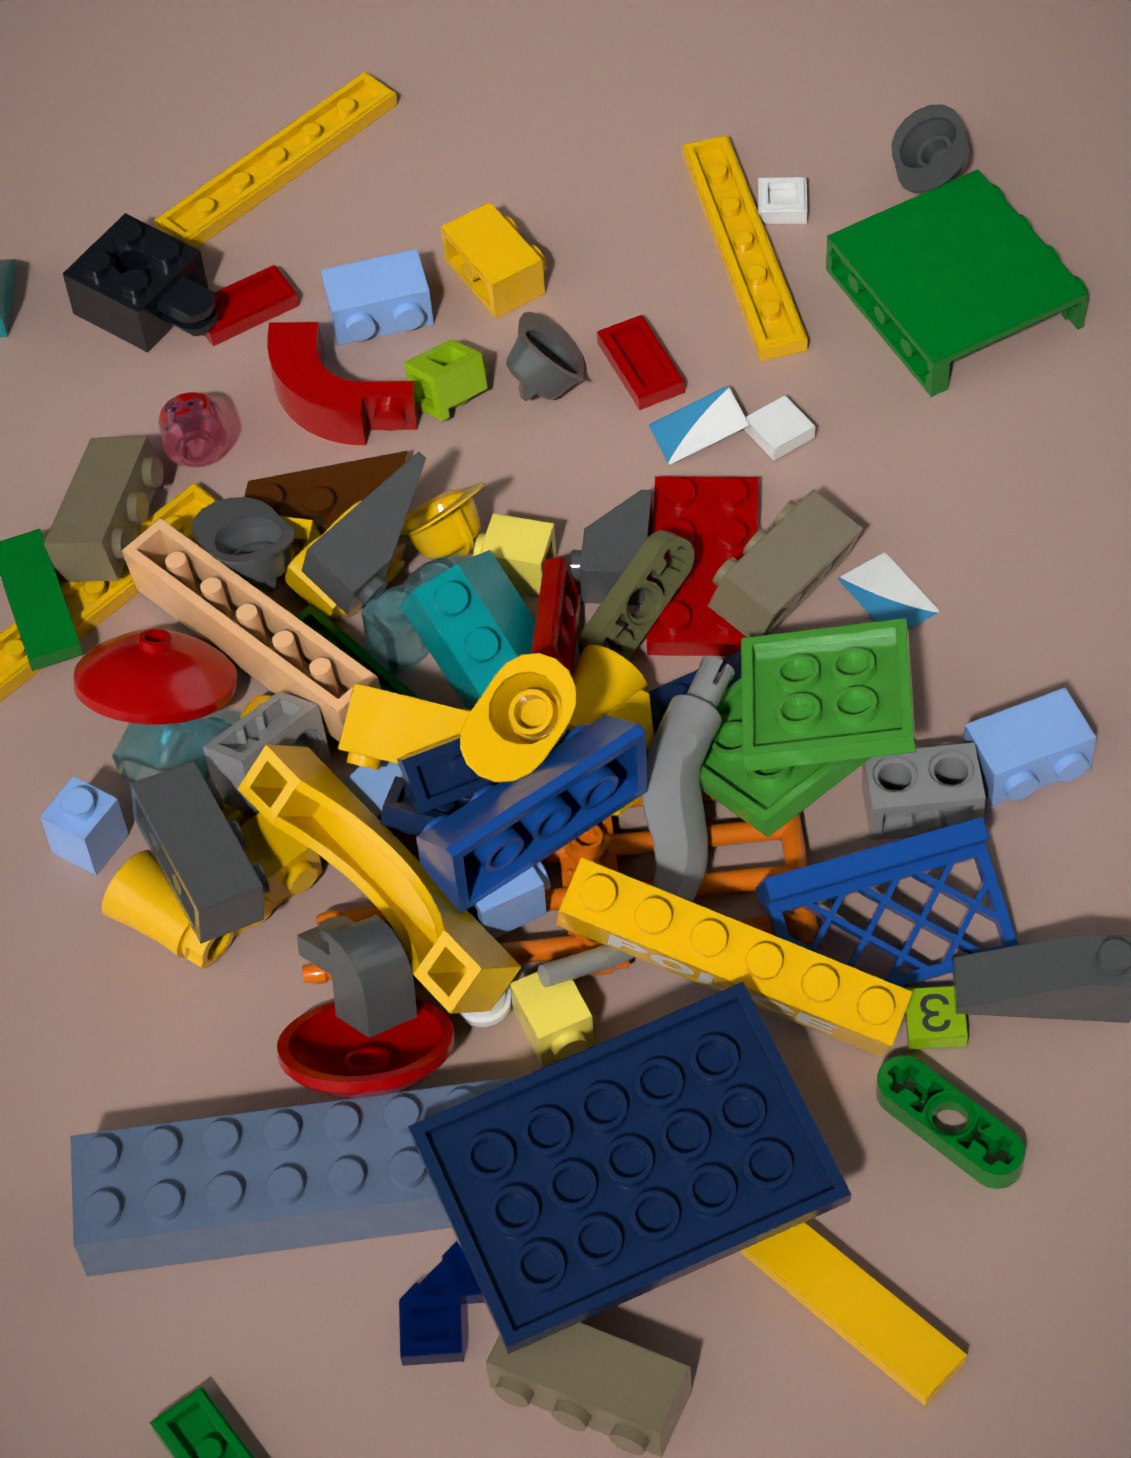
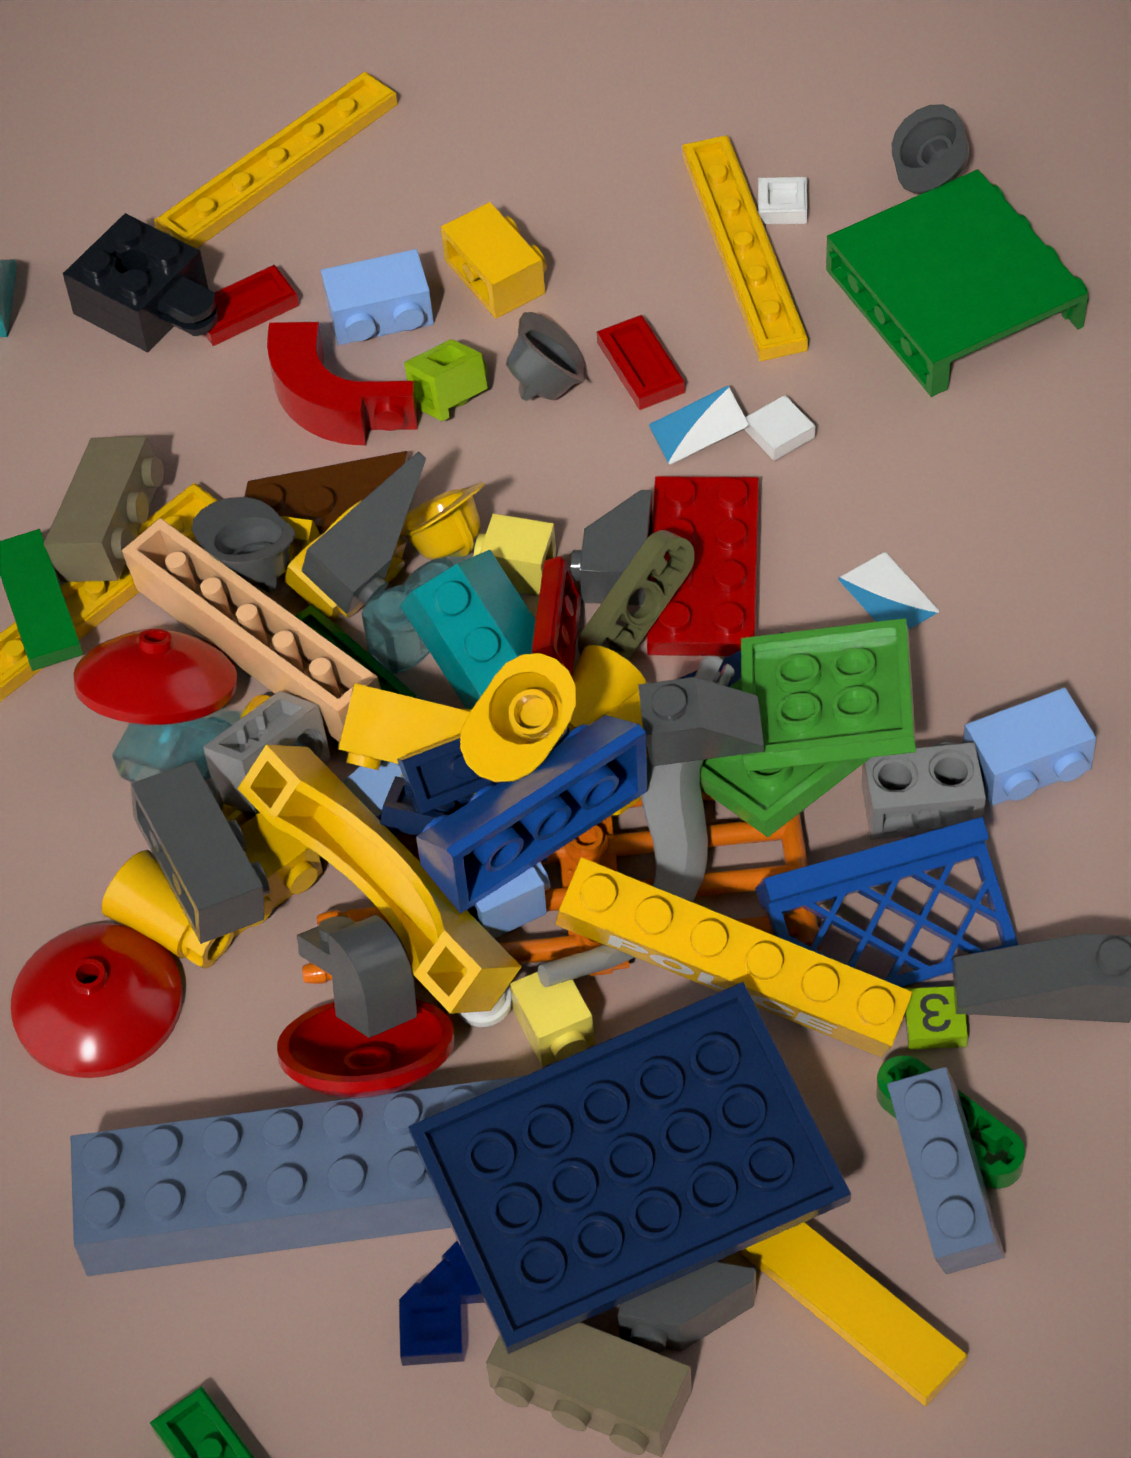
(84, 825): light blue brick -> none
(102, 1023): none -> red dish
(192, 430): clear pink head -> none
(688, 1307): none -> dark grey slope
(698, 721): none -> dark grey slope
(783, 565): dark tan brick -> none
(945, 1171): none -> sand blue brick

